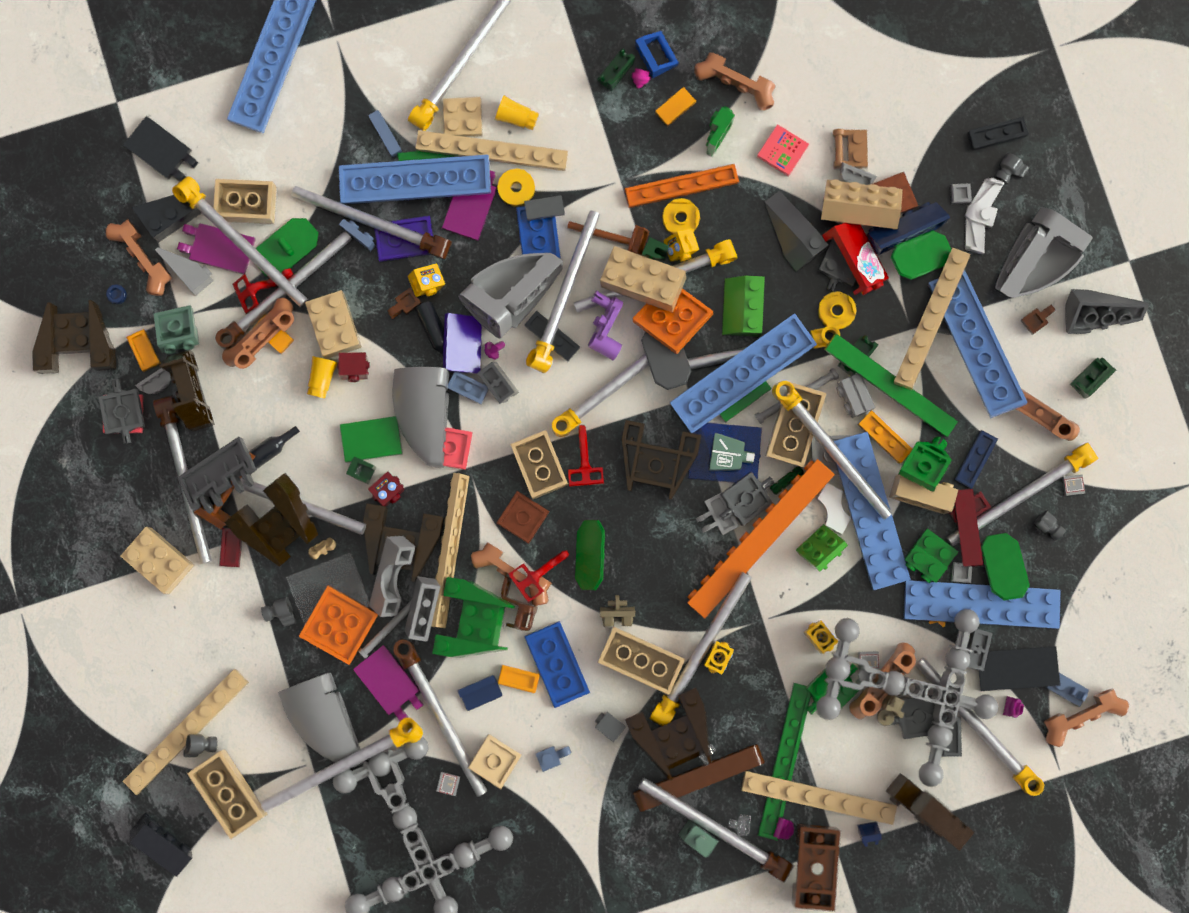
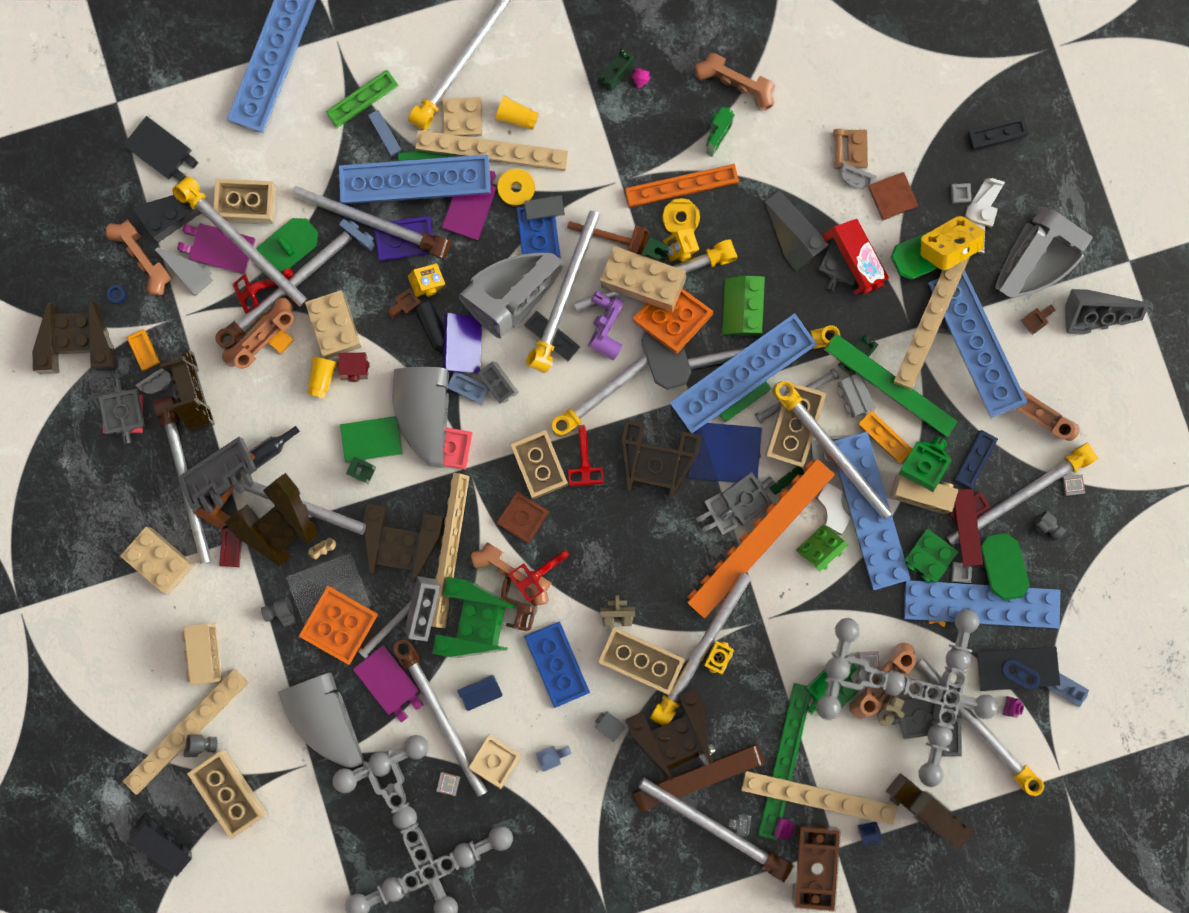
(176, 329): sand green plate -> none
(202, 653): none -> tan brick
(362, 98): none -> bright green tile
(385, 594): light grey arch -> none
(387, 489): dark red head -> none
(397, 737): flat silver piece -> none
(492, 350): magenta plate -> none
(518, 678): light orange tile -> none
(590, 555): green shield -> none
(648, 59): blue tile -> none
(675, 106): light orange tile -> none
(698, 838): sand green torso -> none
(728, 454): sand green torso -> none
(783, 150): coral tile -> none
(828, 639): yellow head -> none
(837, 299): yellow tile -> none
(862, 204): tan brick -> none
(910, 226): dark blue slope -> none
(952, 242): none -> yellow axle
(979, 643): dark grey hinge -> none
(1011, 165): dark grey piece -> none
(1021, 674): none -> dark blue plate
(1092, 377): dark green hinge -> none
(1106, 702): nougat plate -> none

